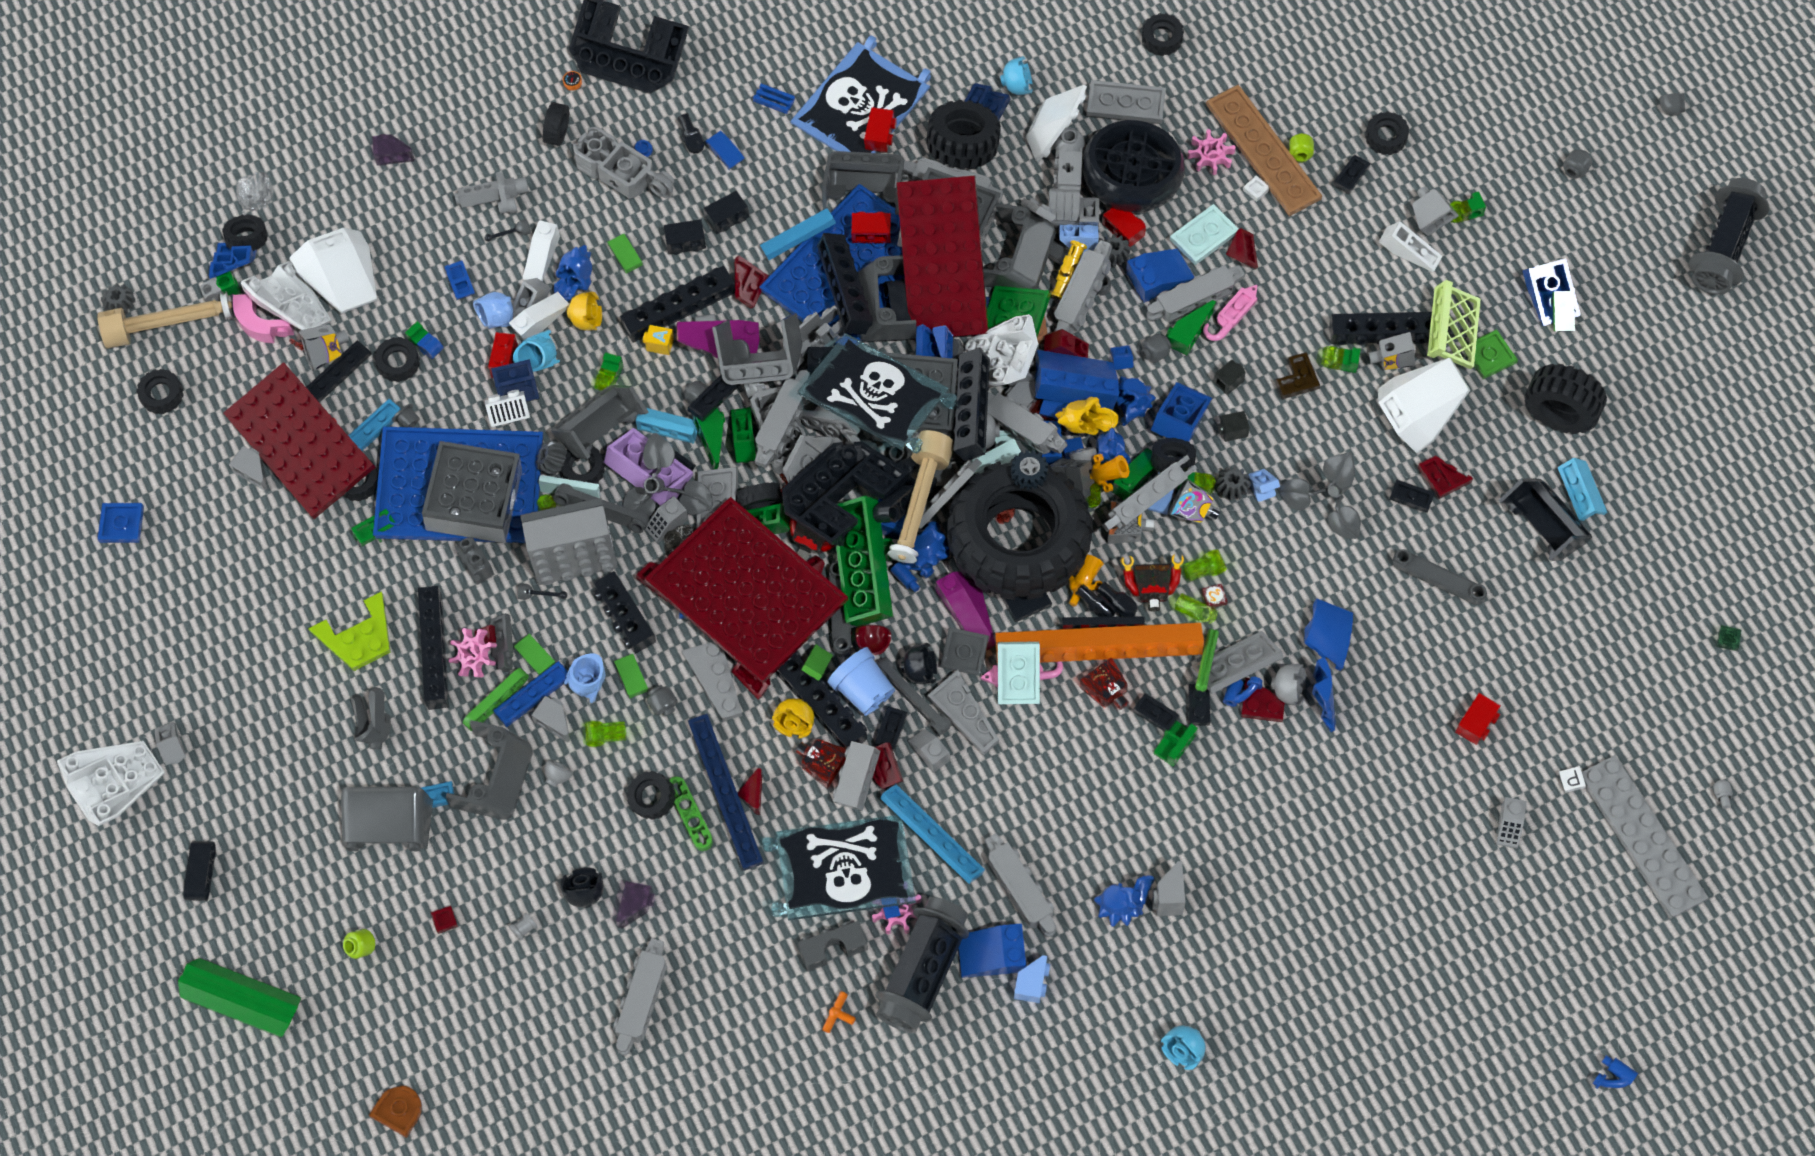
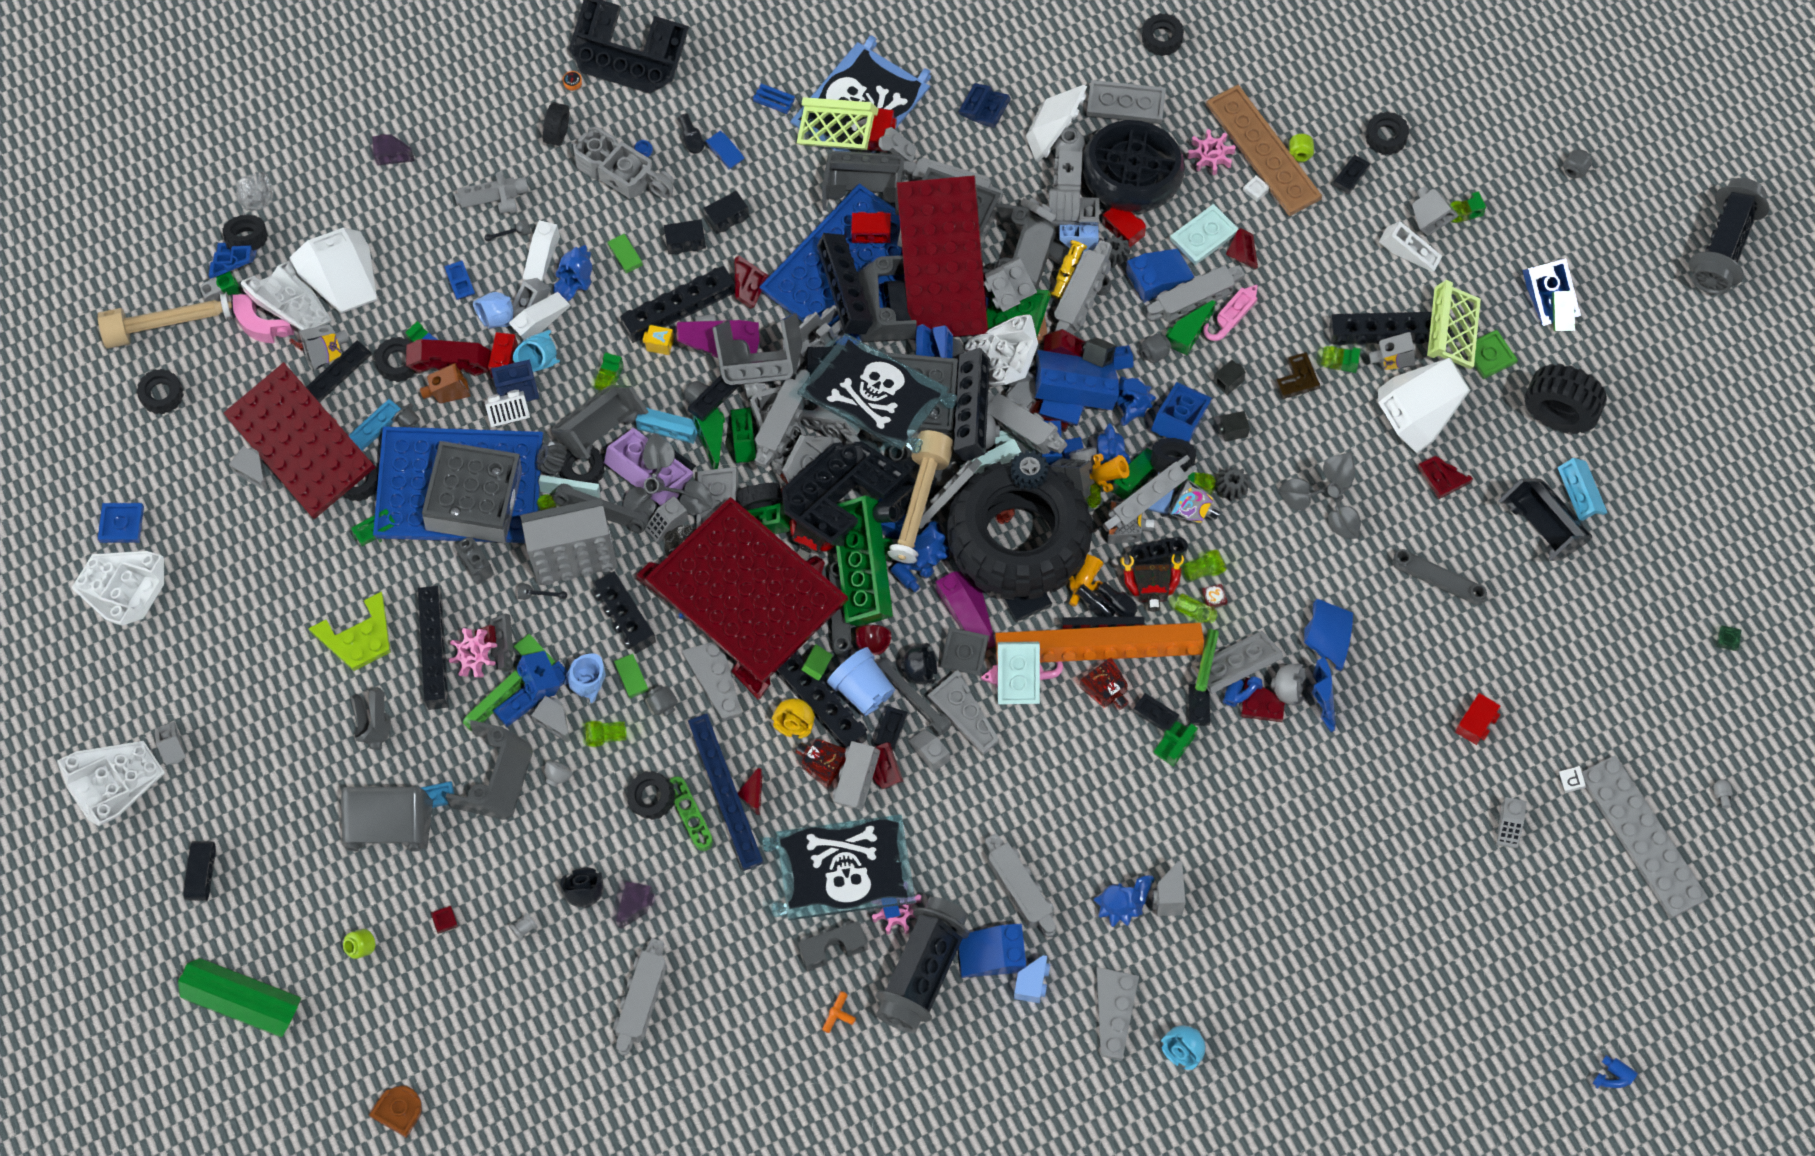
(118, 297): dark grey gear -> none
(121, 584): none -> white wedge
(438, 354): none -> dark red brick
(446, 385): none -> dark orange torso
(538, 675): none -> blue brick
(585, 312): yellow cylinder -> none
(798, 234): dark azure tile -> none
(839, 108): none -> yellowish green fence
(897, 144): none -> light grey hinge
(932, 834): dark azure plate -> none
(962, 150): black tyre -> none
(1009, 284): none -> light grey plate
(1017, 76): medium azure cylinder -> none
(1087, 417): yellow head -> none
(1099, 352): none -> pearl dark grey brick
(1115, 1006): none -> light grey wing
(1164, 546): none -> black beam
(1263, 484): light blue slope -> none
(1412, 496): black plate -> none
(1673, 103): dark grey piece -> none

